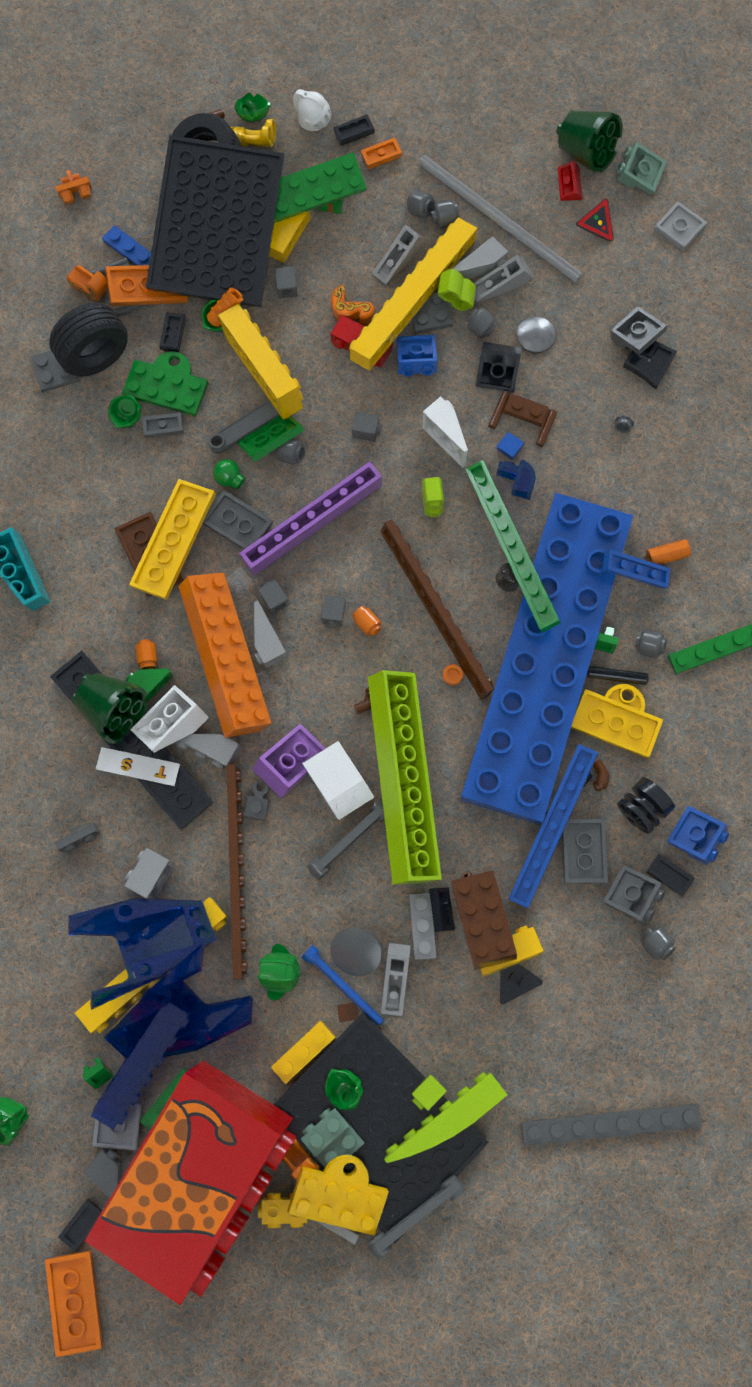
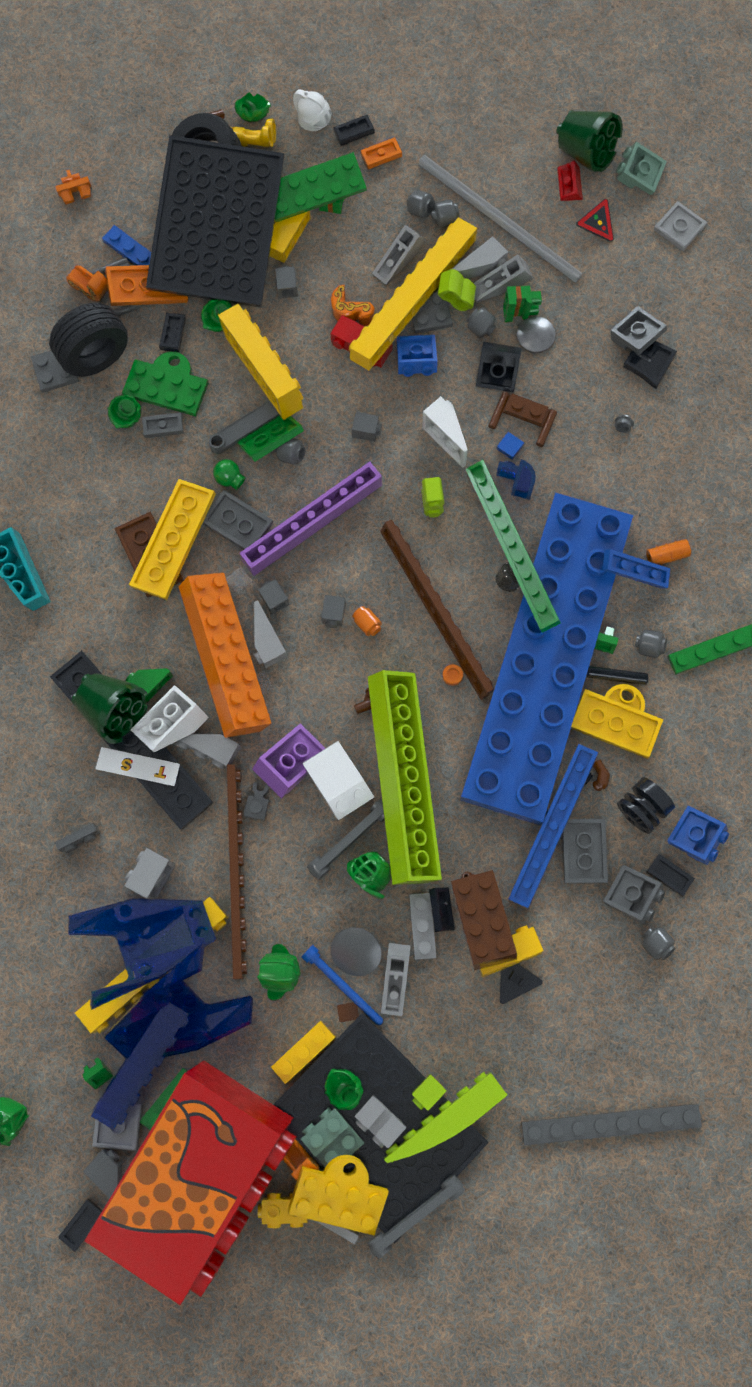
(73, 1303): orange plate -> none
(146, 654): orange brick -> none
(227, 301): orange axle -> none
(370, 873): none -> green piece
(380, 1122): none -> light grey brick
(520, 302): none -> green hips

